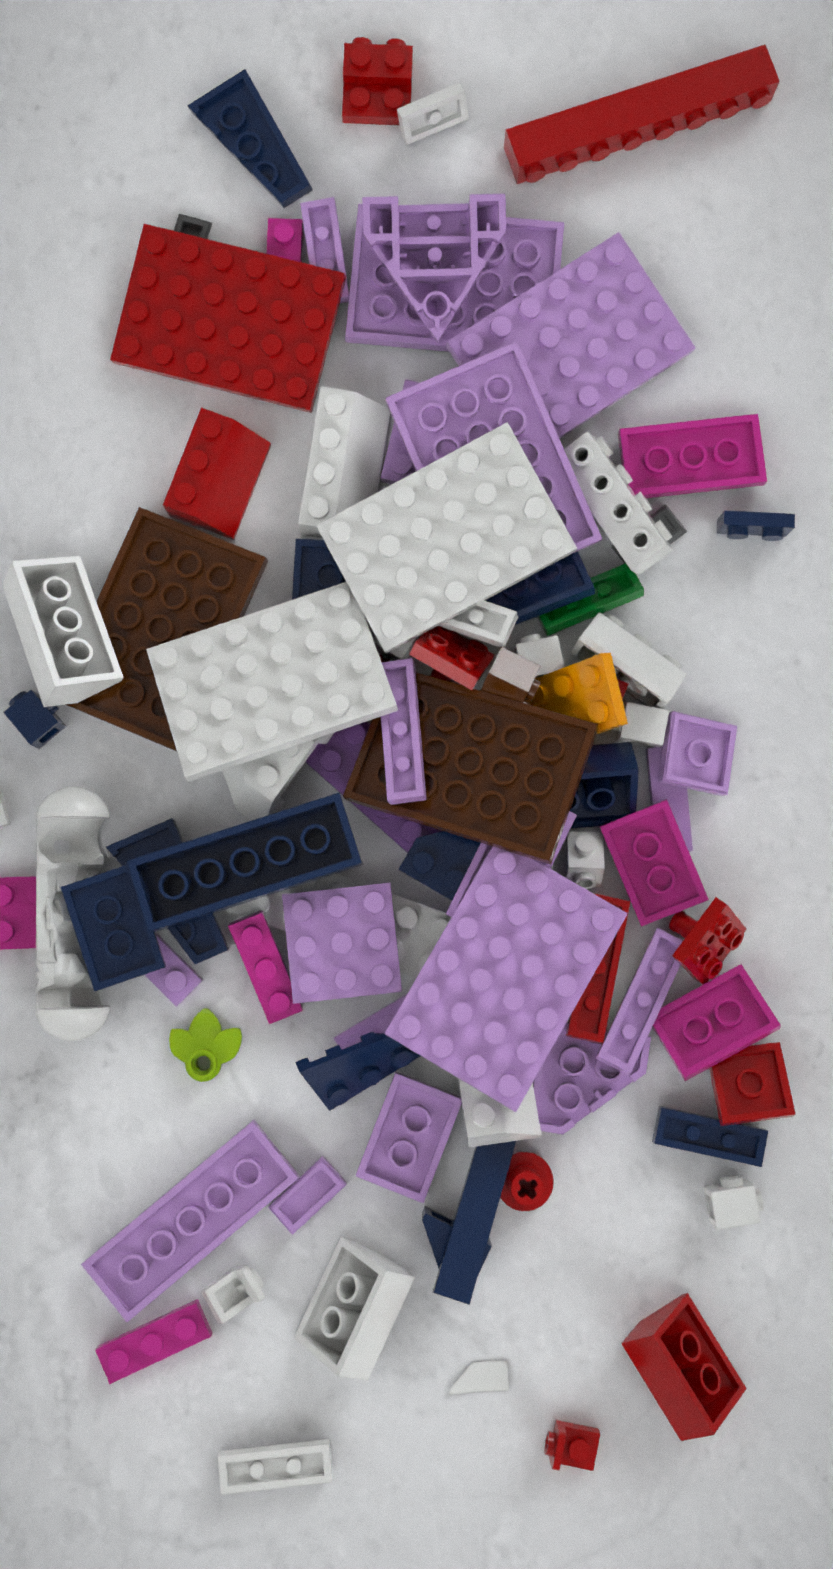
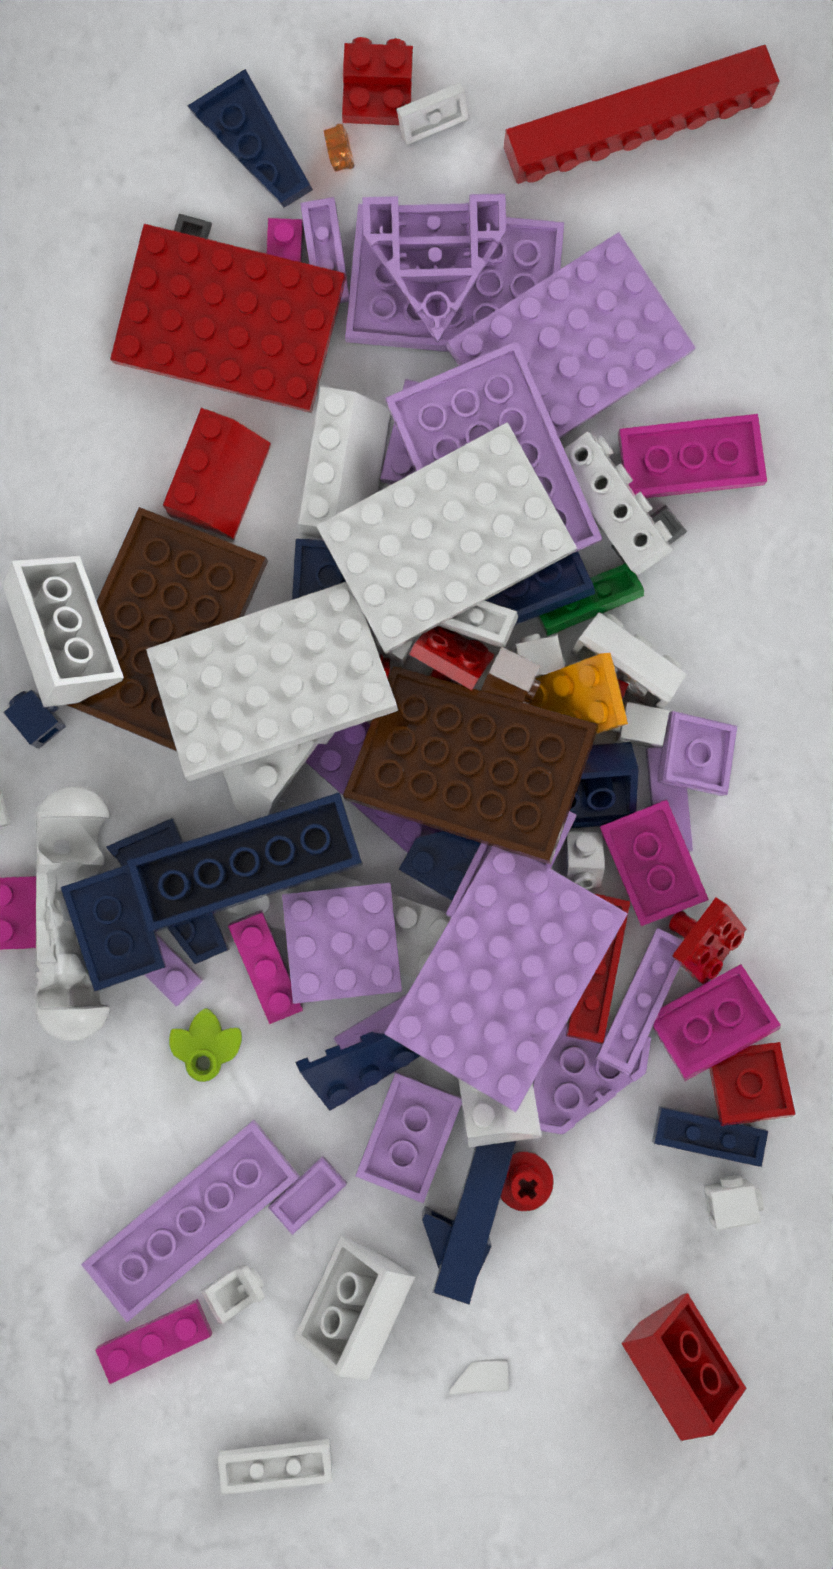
(339, 148): none -> clear orange piece
(403, 736): lavender plate -> none
(572, 1445): red bracket -> none
(768, 525): dark blue plate -> none

